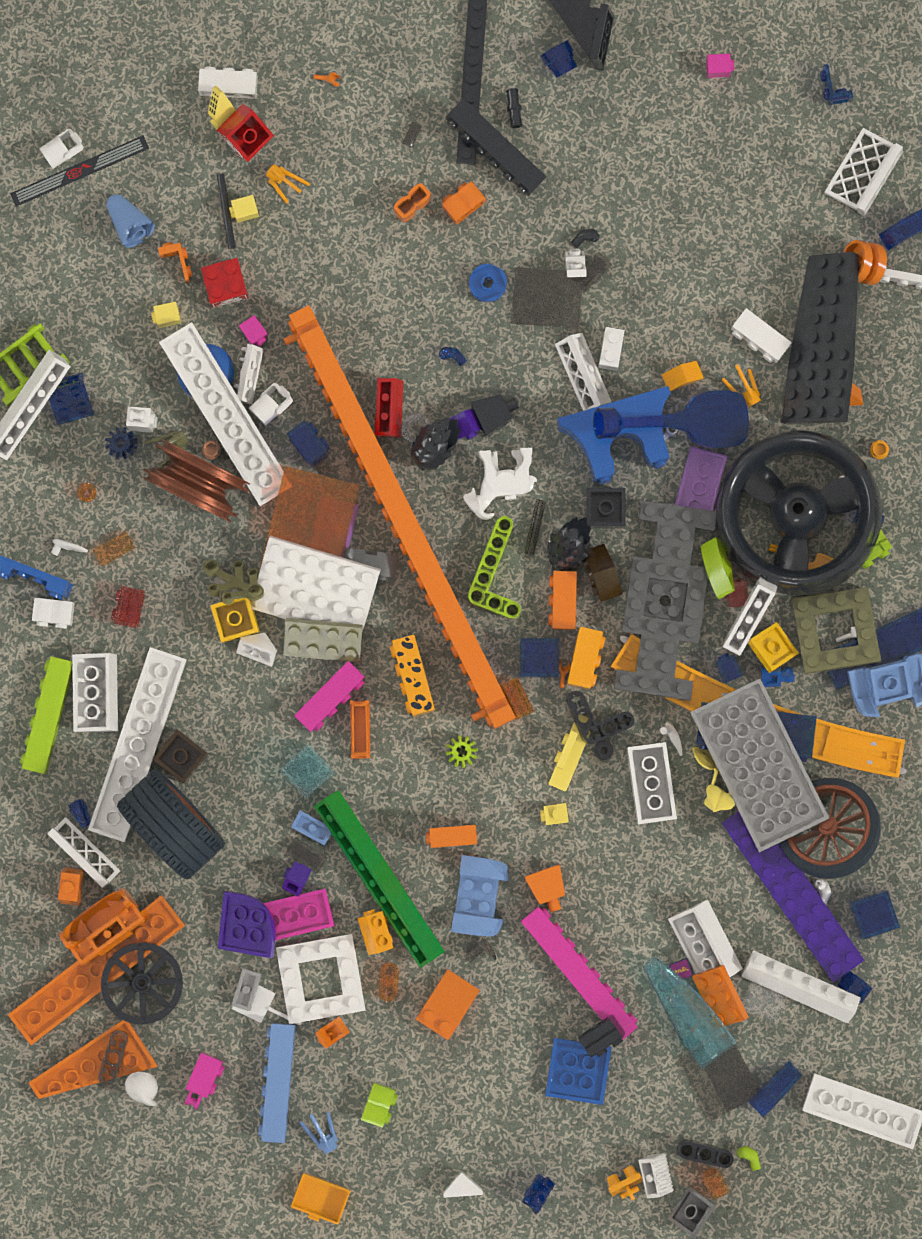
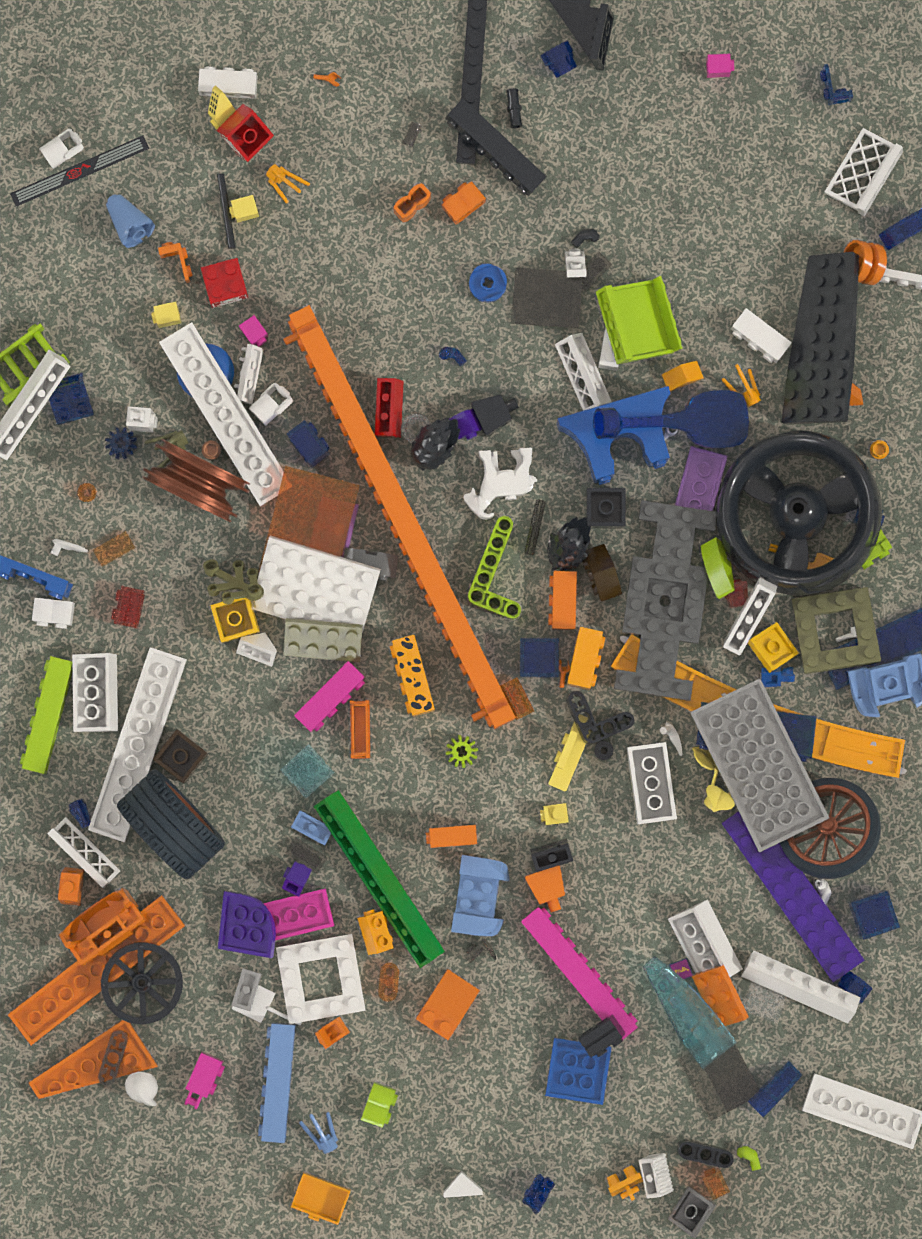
(551, 855): none -> black brick
(639, 320): none -> lime panel
(728, 668): clear blue brick -> none

